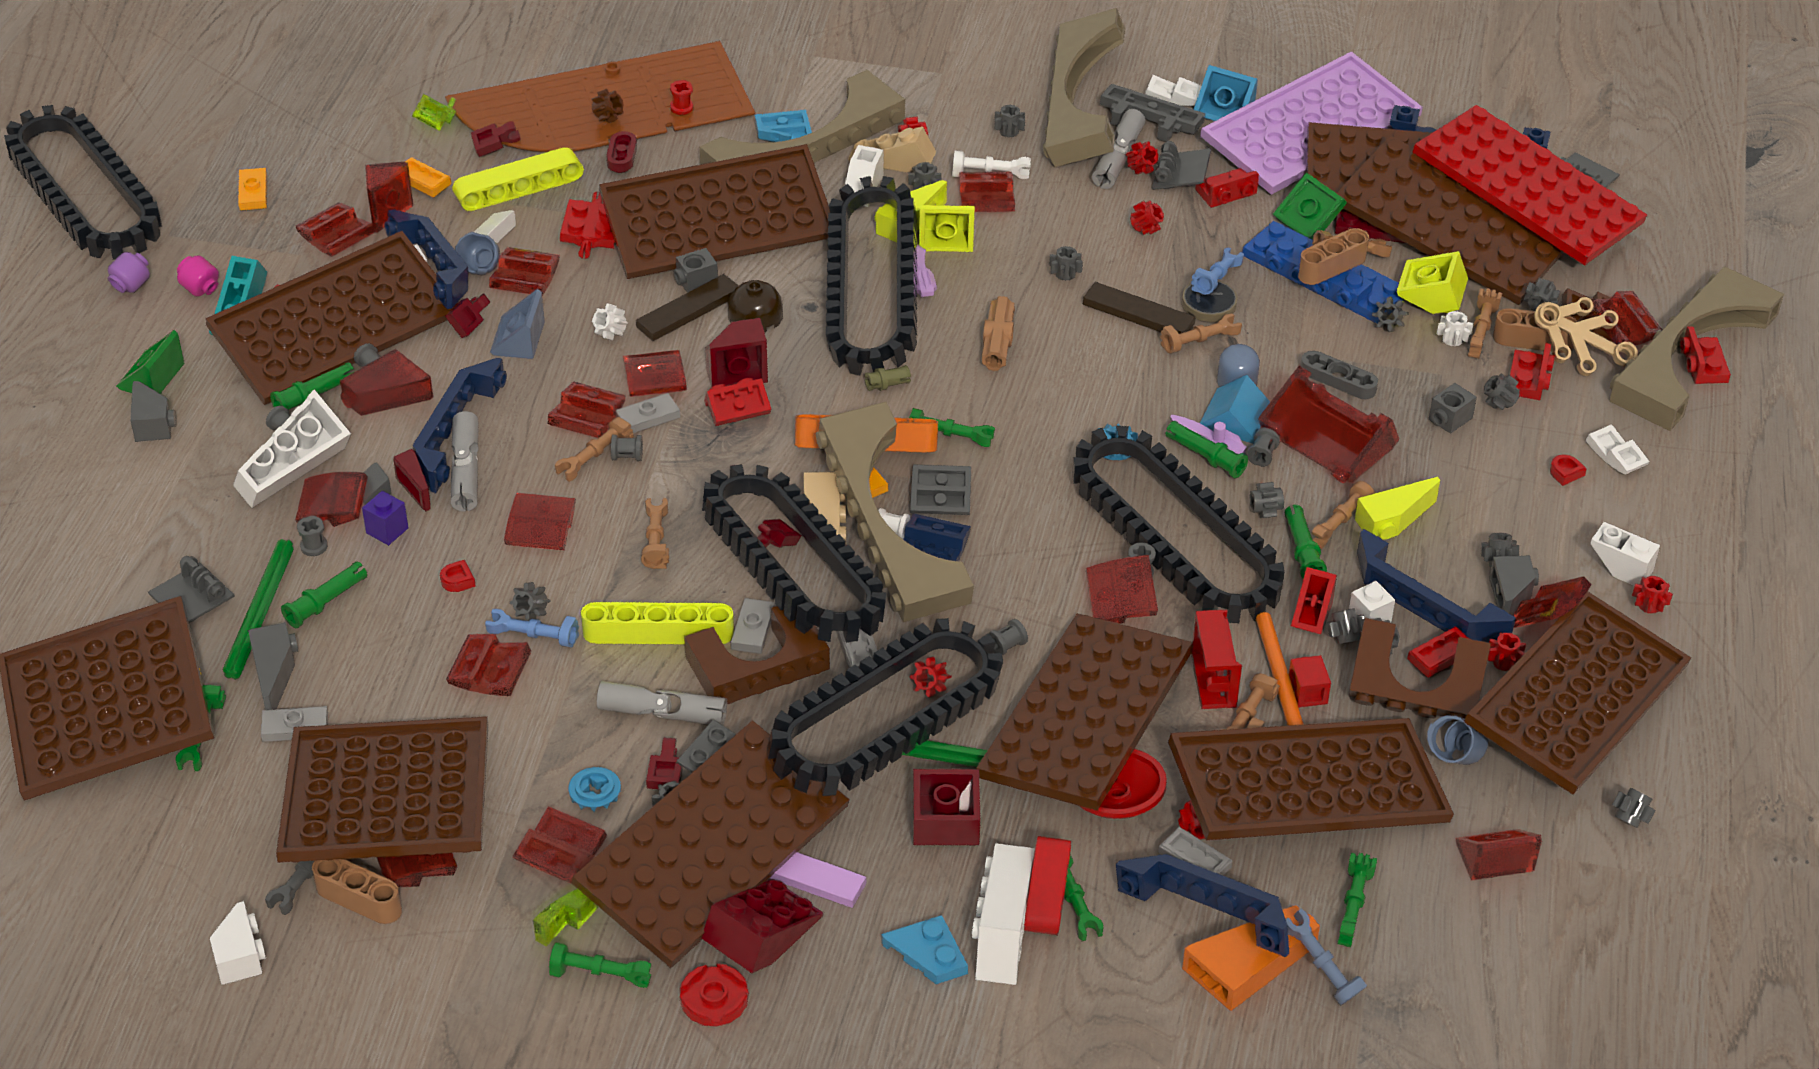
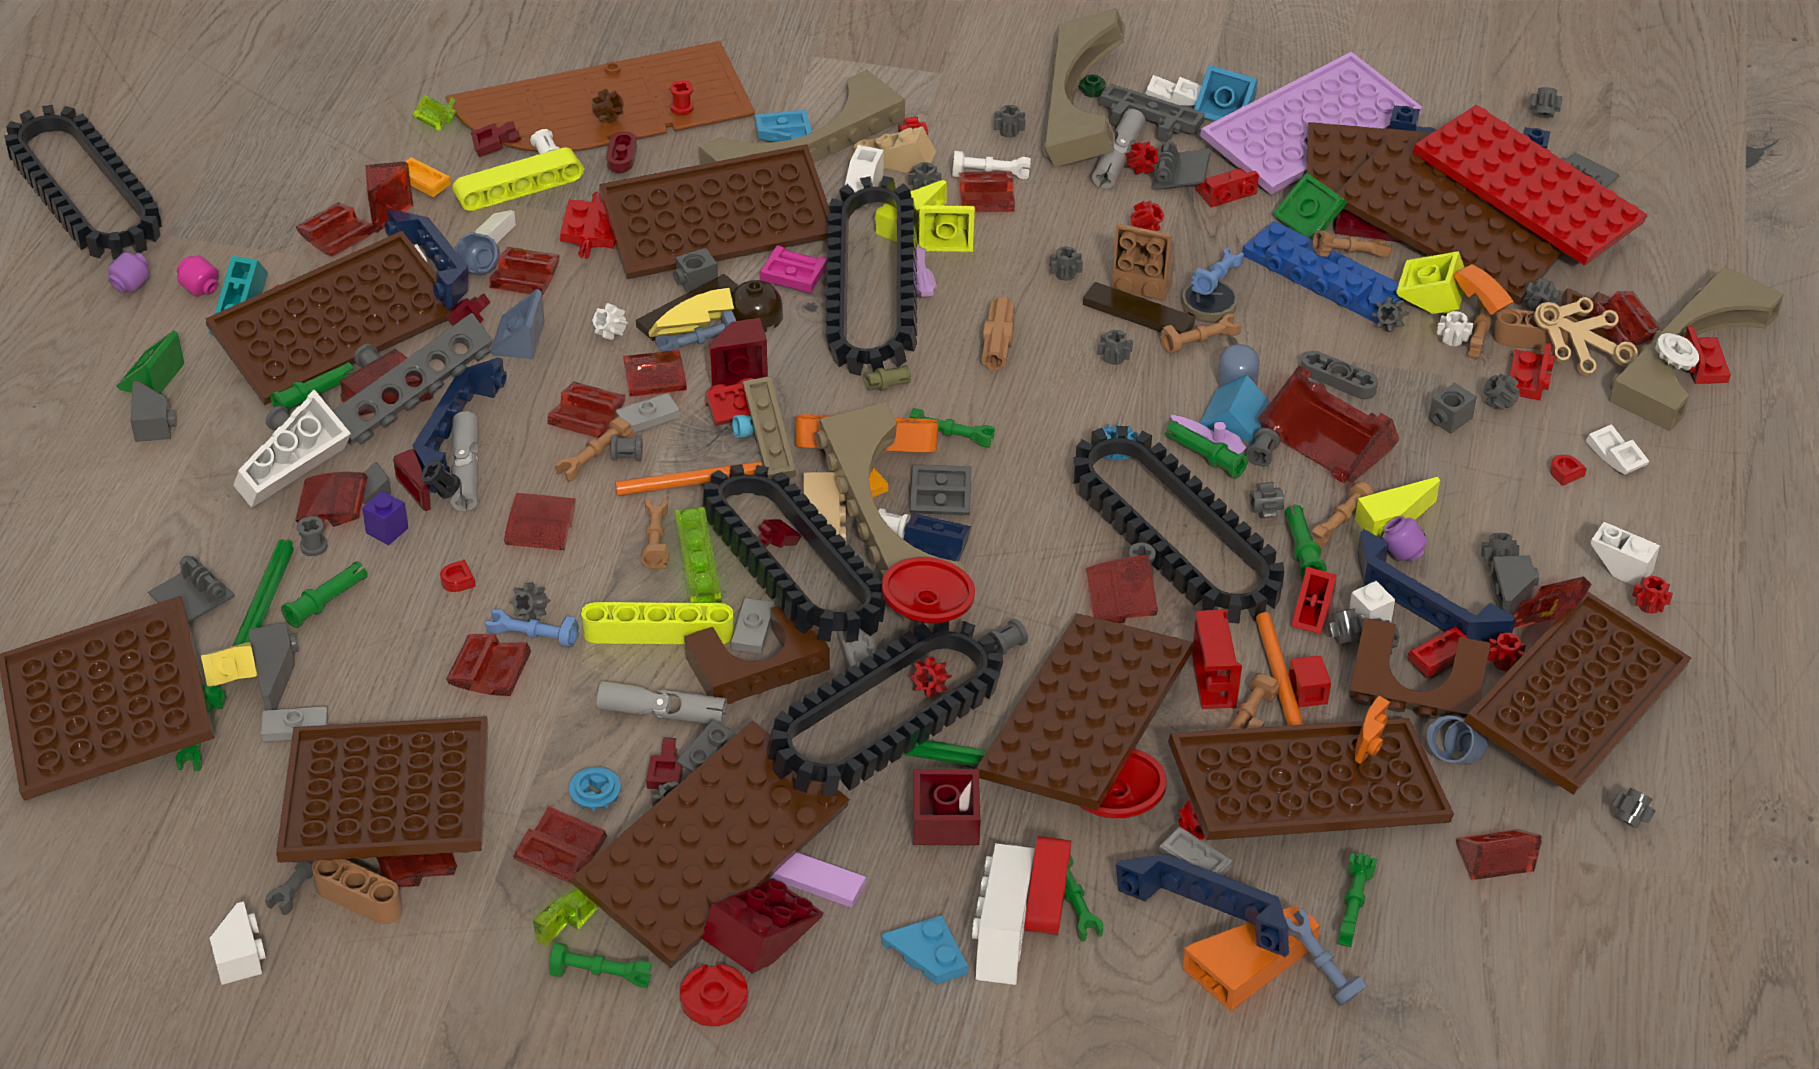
(229, 664): none -> light yellow slope
(252, 189): light orange plate -> none
(440, 479): none -> black bush
(466, 331): none -> dark grey brick
(543, 141): none -> white bush
(676, 480): none -> orange piece
(693, 313): none -> light yellow slope
(697, 556): none -> clear neon green brick
(699, 335): none -> sand blue piece
(742, 426): none -> medium azure hinge
(769, 427): none -> dark tan plate
(793, 269): none -> dark pink plate
(928, 590): none -> red dish
(1092, 85): none -> dark green plate
(1115, 347): none -> dark grey gear
(1143, 262): none -> medium nougat slope
(1333, 256): medium nougat beam -> none
(1369, 737): none -> orange slope
(1404, 538): none -> medium lavender head
(1490, 292): none -> orange slope
(1546, 102): none -> dark grey gear
(1677, 351): none -> white gear

